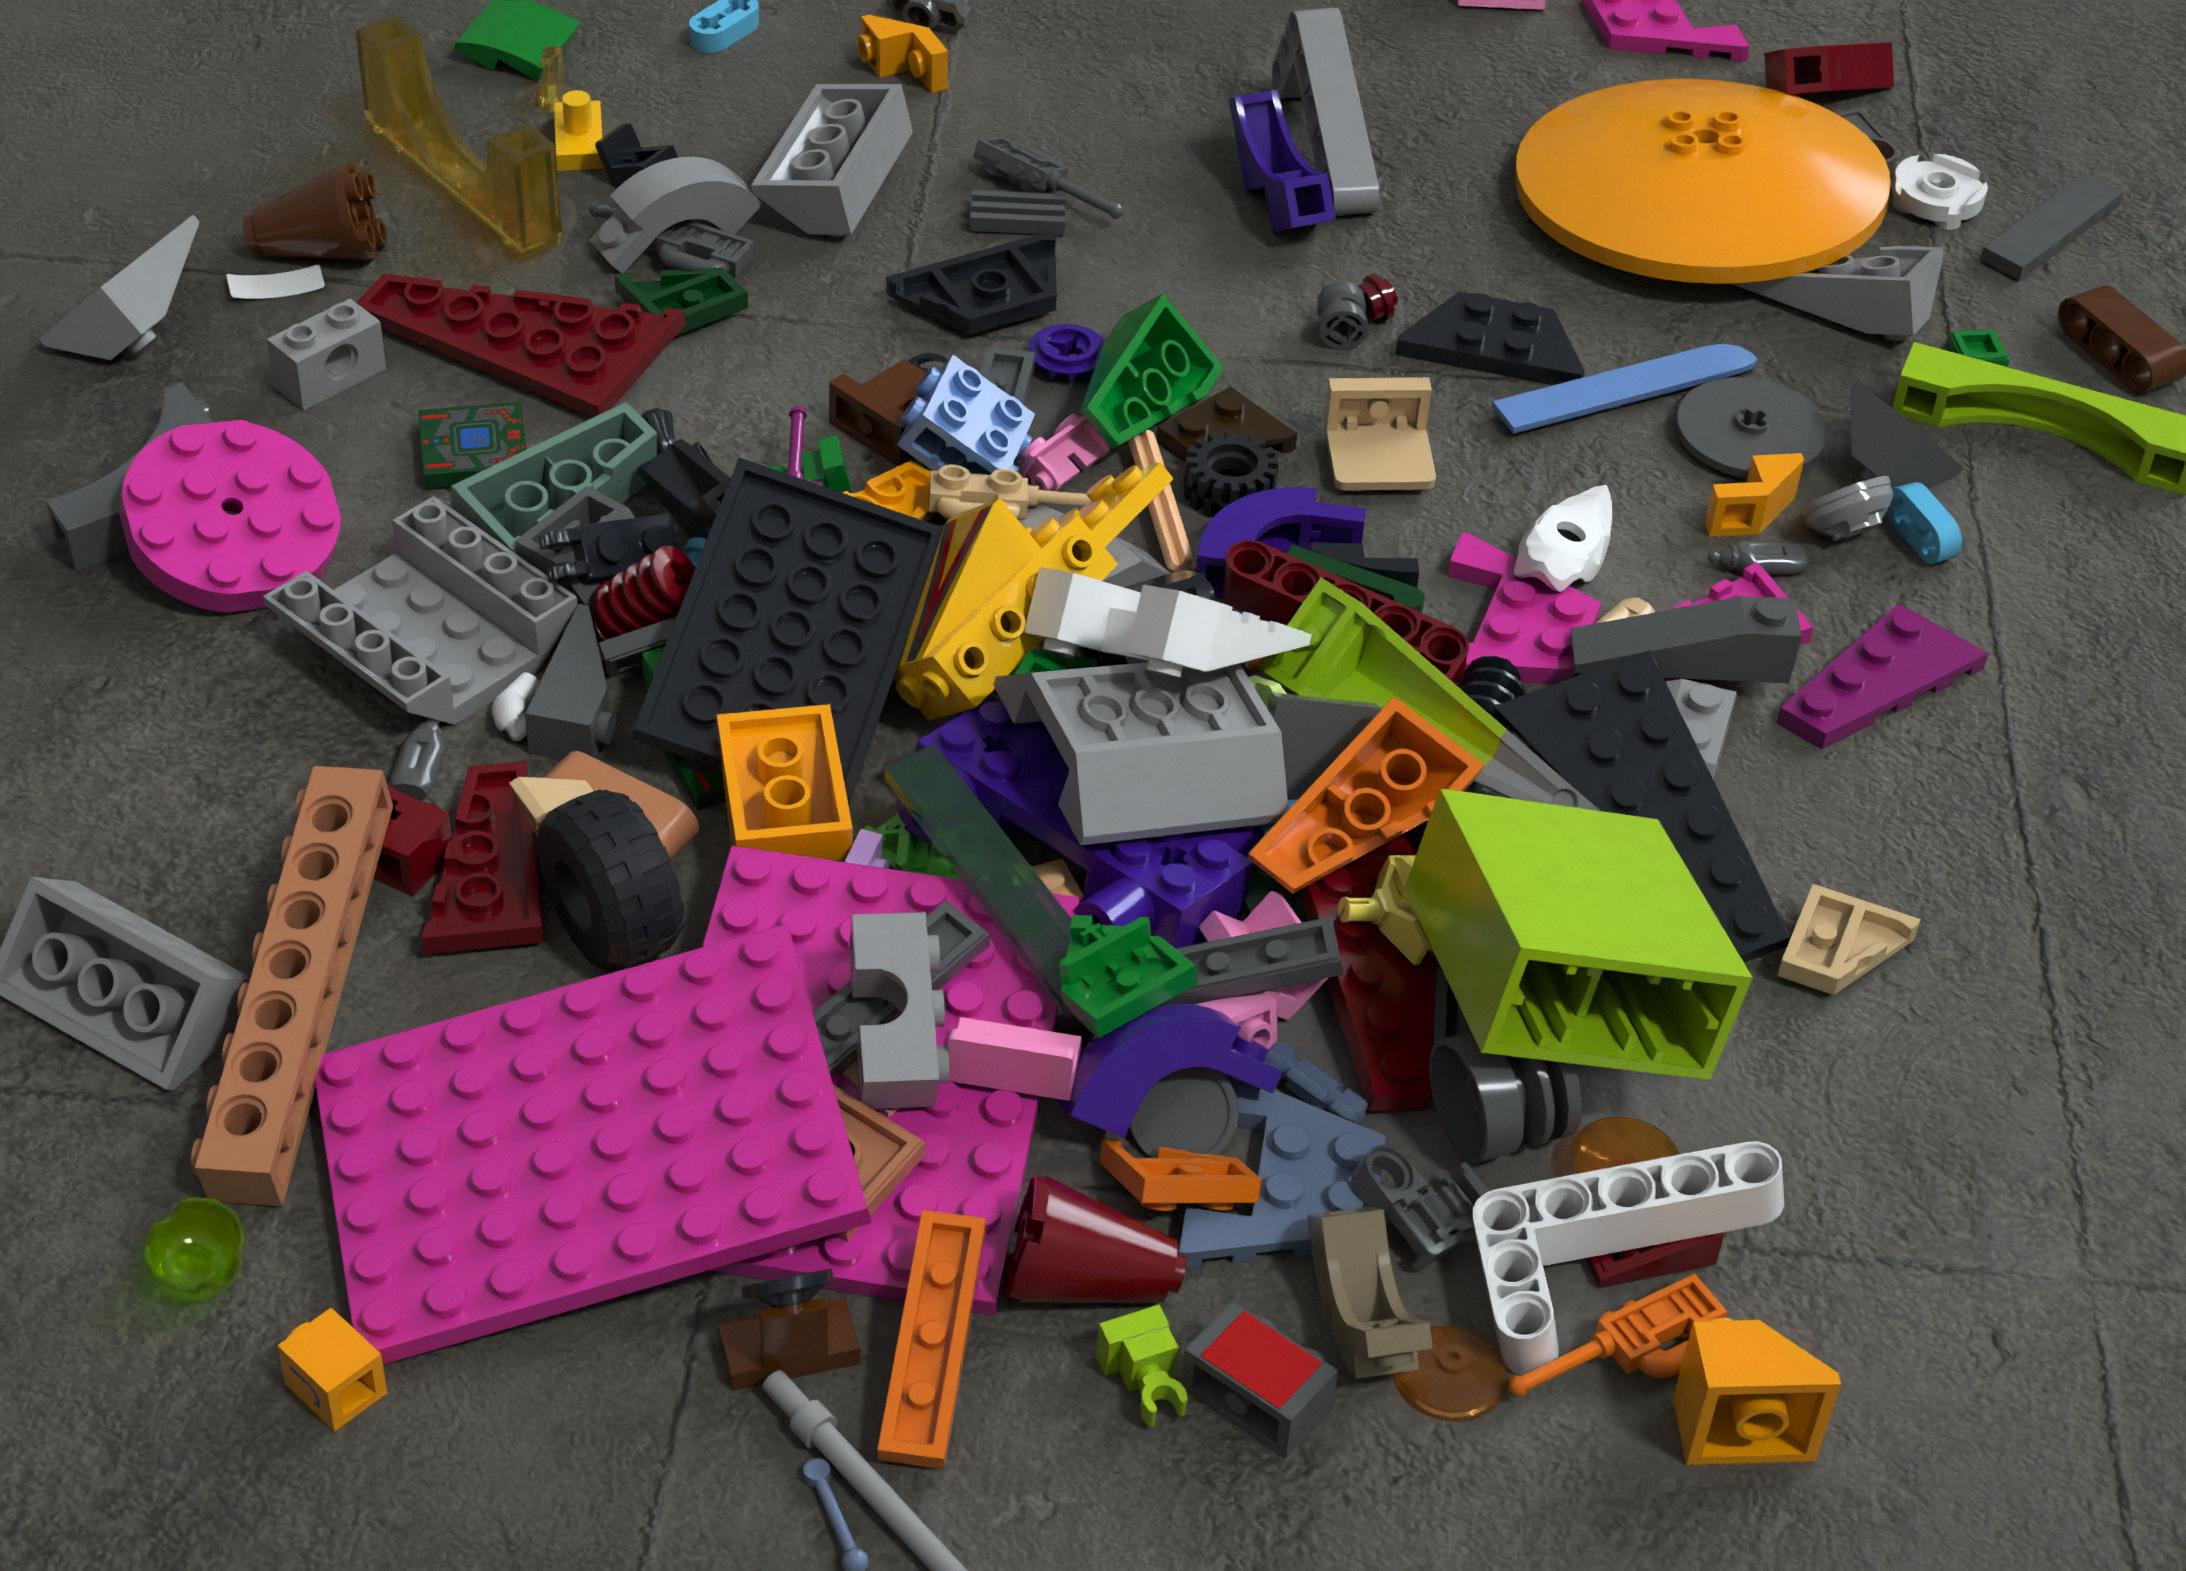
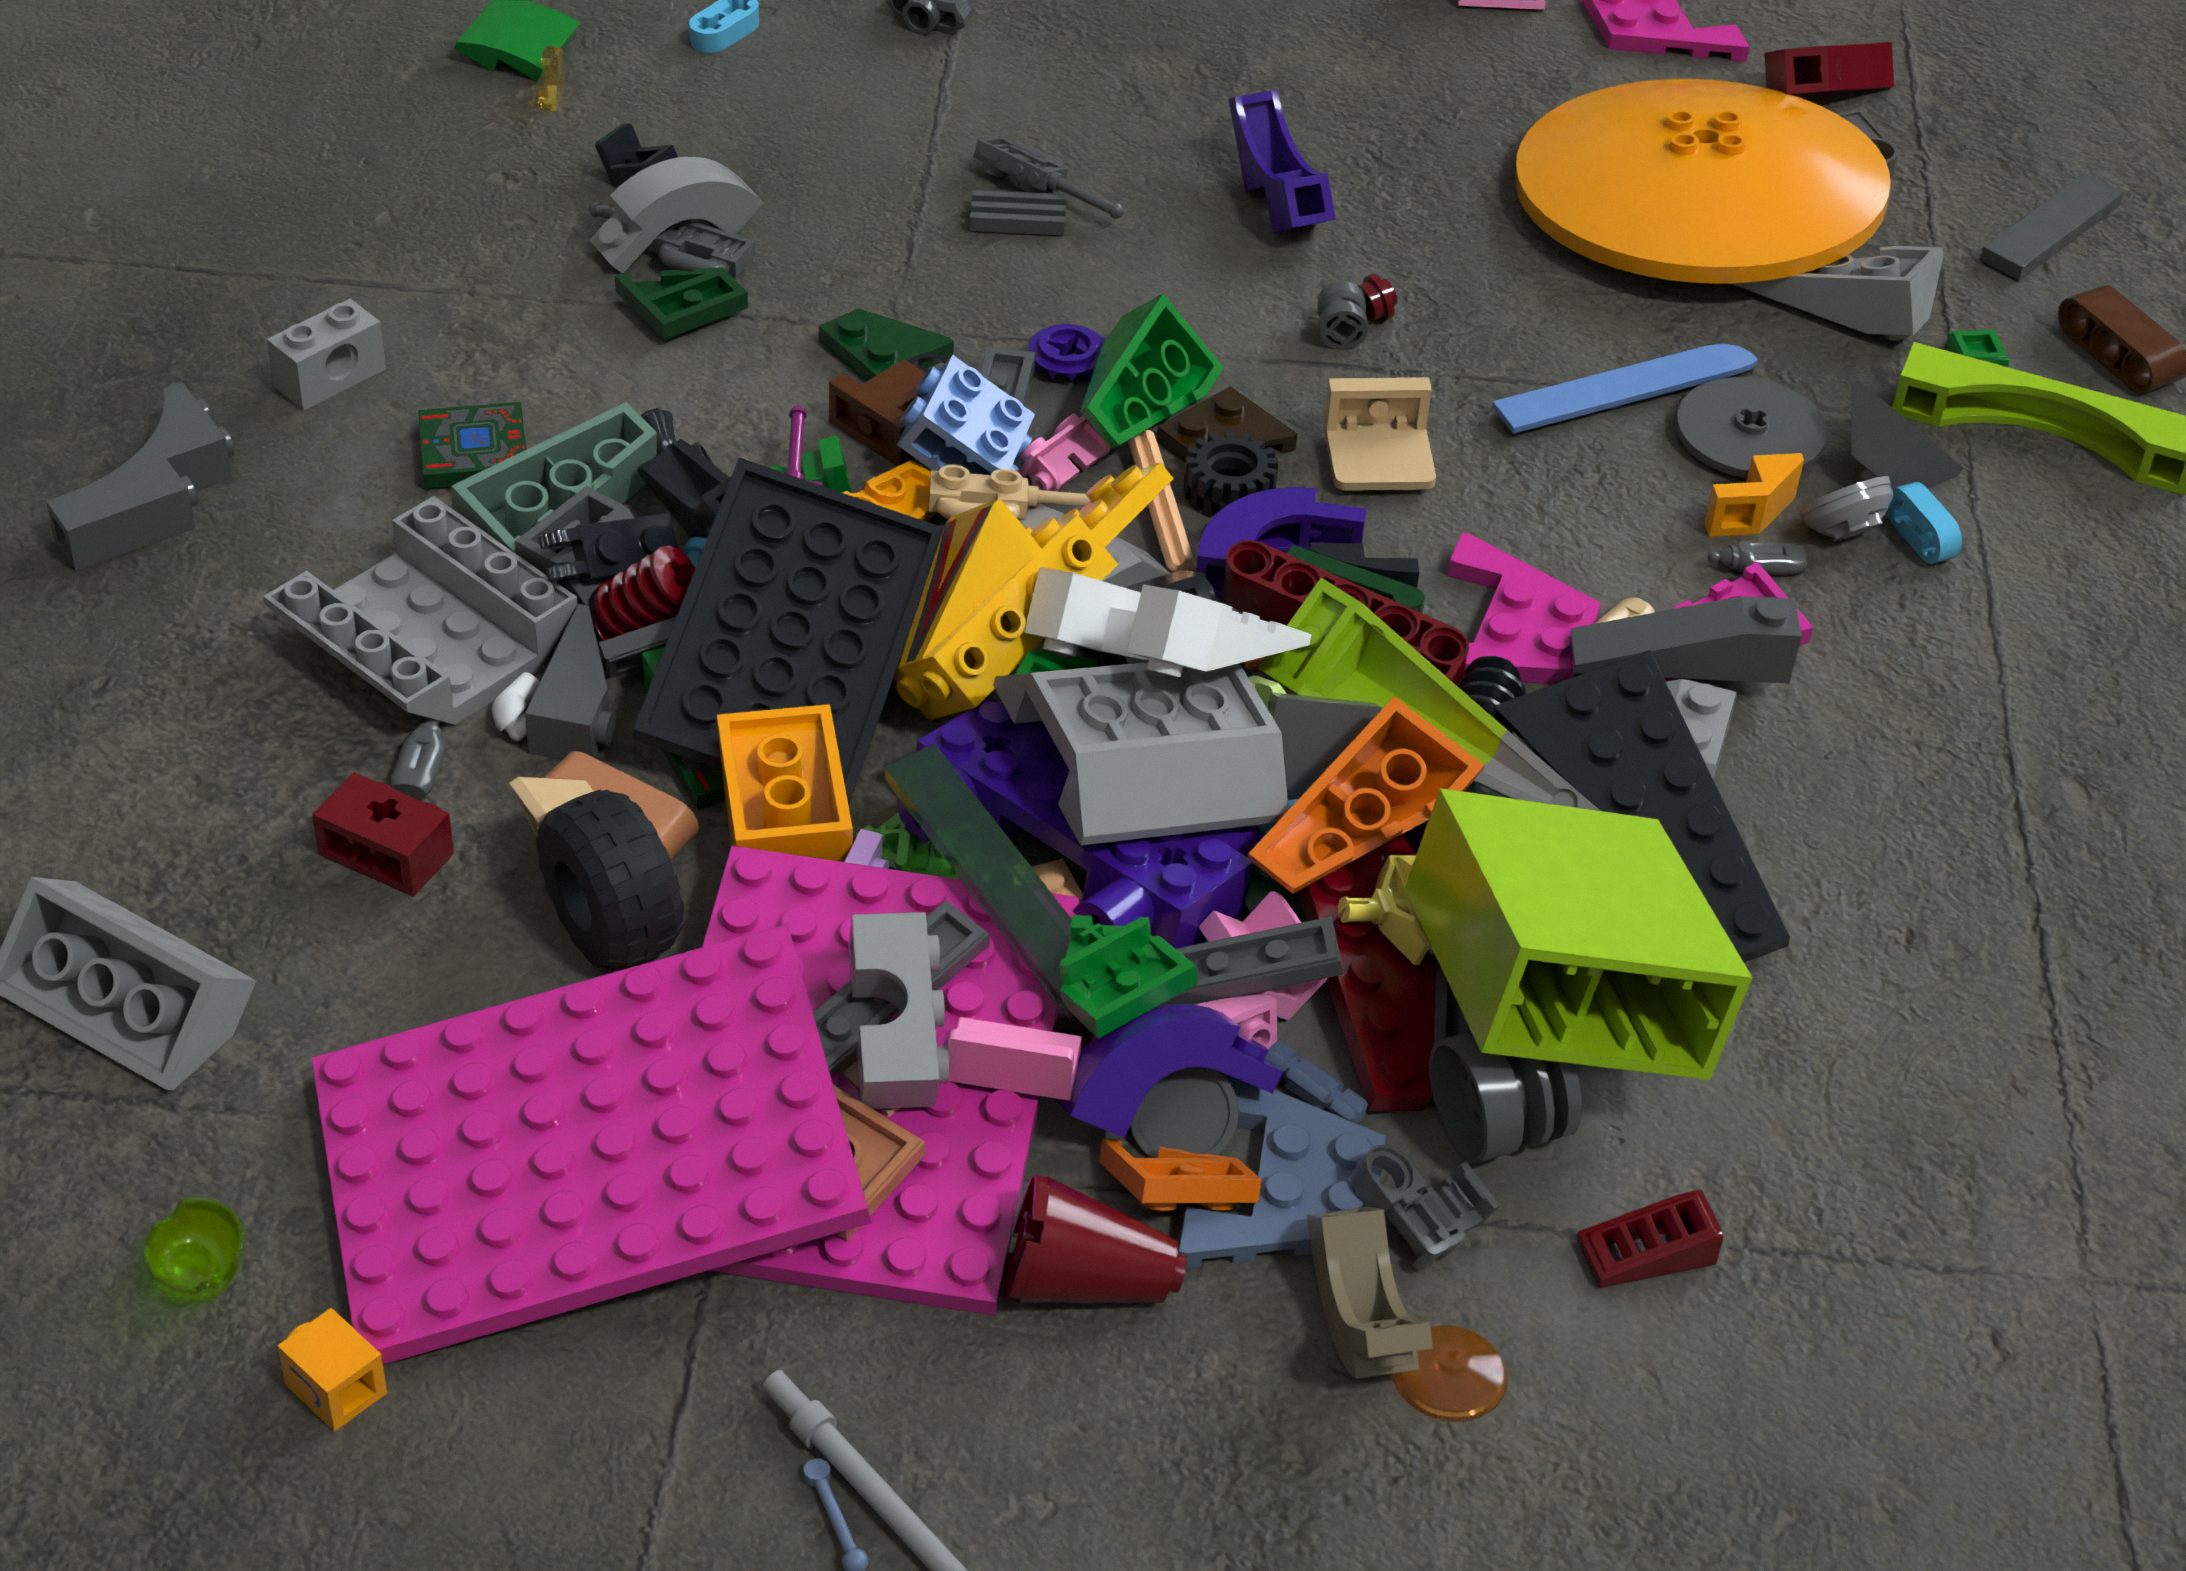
(127, 304): light grey wedge -> none
(219, 560): dark pink piece -> none
(277, 284): white sticker -> none
(293, 988): nougat brick -> none
(320, 219): reddish brown cone -> none
(489, 869): dark red wing -> none
(509, 194): clear yellow arch -> none
(530, 339): dark red wing -> none
(576, 132): yellow tile -> none
(790, 1336): reddish brown piece -> none
(835, 156): light grey slope -> none
(876, 343): none -> dark green wing
(901, 47): light orange slope -> none
(932, 1340): orange plate -> none
(984, 286): black wing -> none
(1145, 1356): lime piece -> none
(1259, 1378): brick -> none
(1318, 67): light grey beam -> none
(1494, 339): black wing -> none
(1560, 561): white piece -> none
(1605, 1215): white beam -> none
(1618, 1143): clear orange piece -> none
(1636, 1335): orange piece -> none
(1751, 1396): light orange slope -> none
(1842, 940): tan wing -> none
(1879, 674): magenta wing -> none
(1938, 190): white plate -> none

